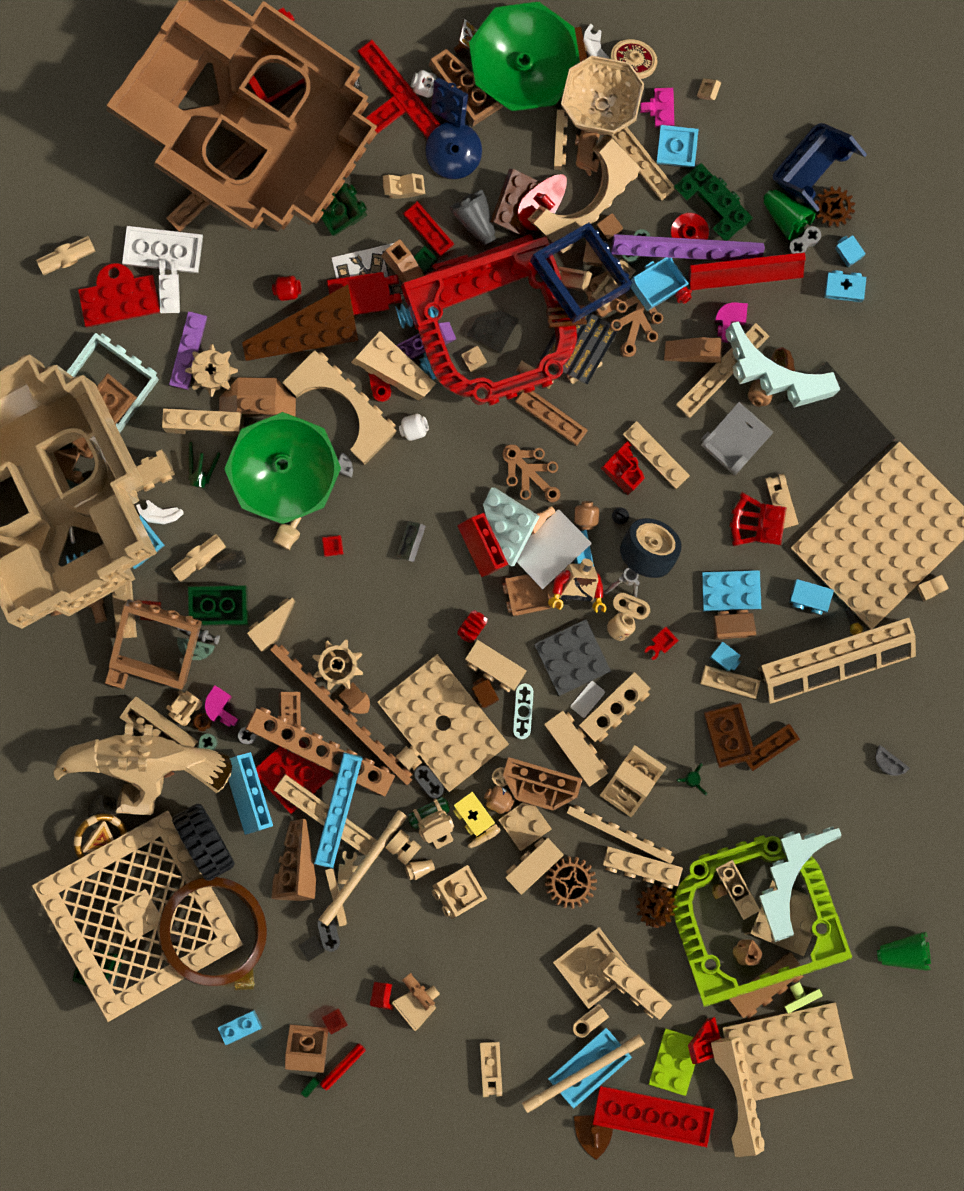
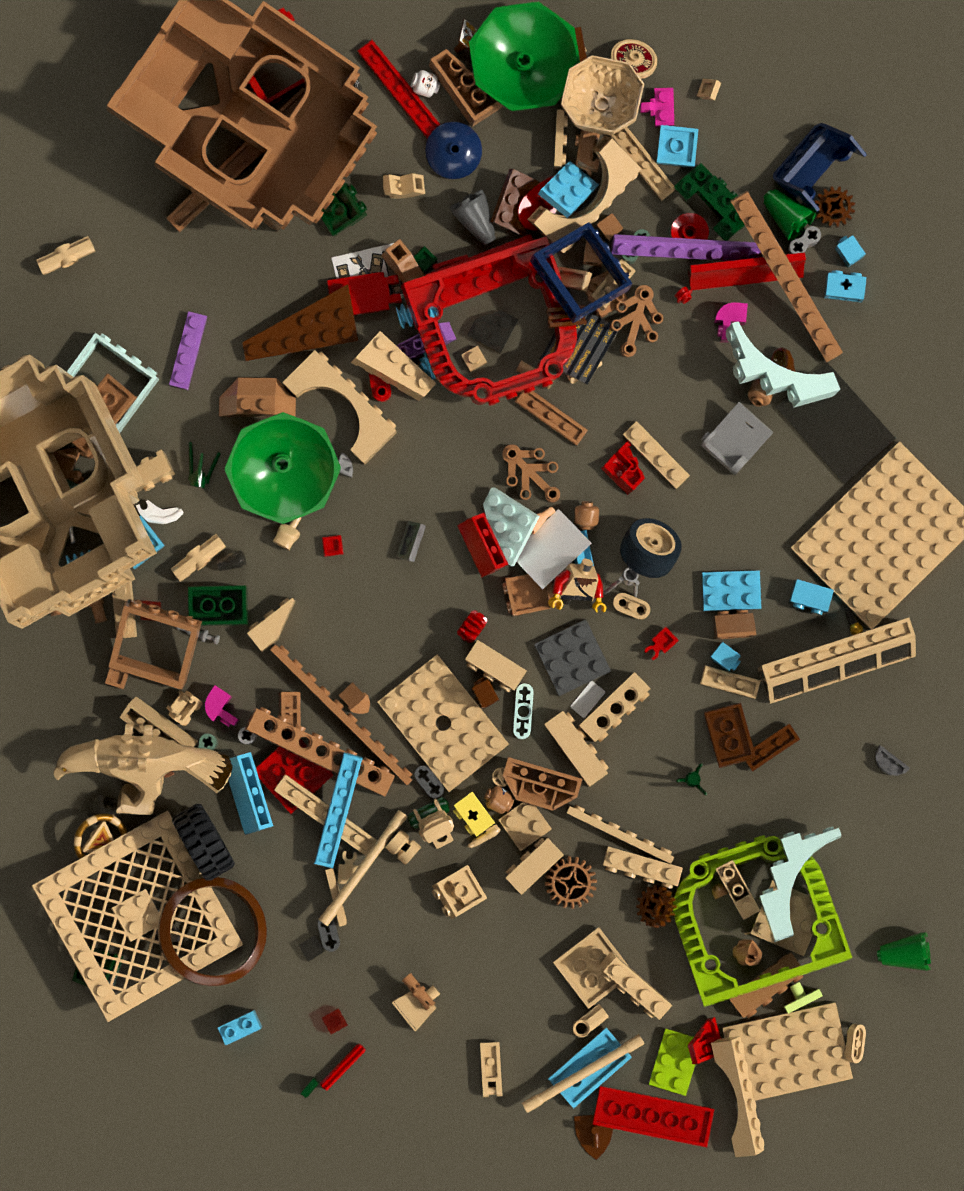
(118, 297): red plate -> none
(148, 246): white plate -> none
(169, 288): white hinge -> none
(179, 421): tan arch -> none
(197, 722): reddish brown plate -> none
(201, 650): sand green plate -> none
(216, 380): tan brick -> none
(245, 982): clear yellow plate -> none
(287, 288): red head -> none
(296, 873): medium nougat wedge -> none
(306, 1048): medium nougat slope -> none
(333, 675): tan brick -> none
(381, 996): red tile -> none
(386, 114): red plate -> none
(409, 758): tan plate -> none
(413, 427): white head -> none
(418, 869): tan cone -> none
(428, 229): red tile -> none
(449, 102): dark blue plate -> none
(568, 189): none -> medium azure plate
(592, 43): white piece -> none
(620, 515): black piece -> none
(621, 626): tan head -> none
(633, 781): tan bracket -> none
(658, 282): medium azure container -> none
(694, 350): medium nougat slope -> none
(717, 376): tan plate -> none
(769, 525): red plate -> none
(782, 498): tan plate -> none
(786, 276): none -> medium nougat plate
(855, 1043): none -> tan plate
(932, 587): tan leg -> none

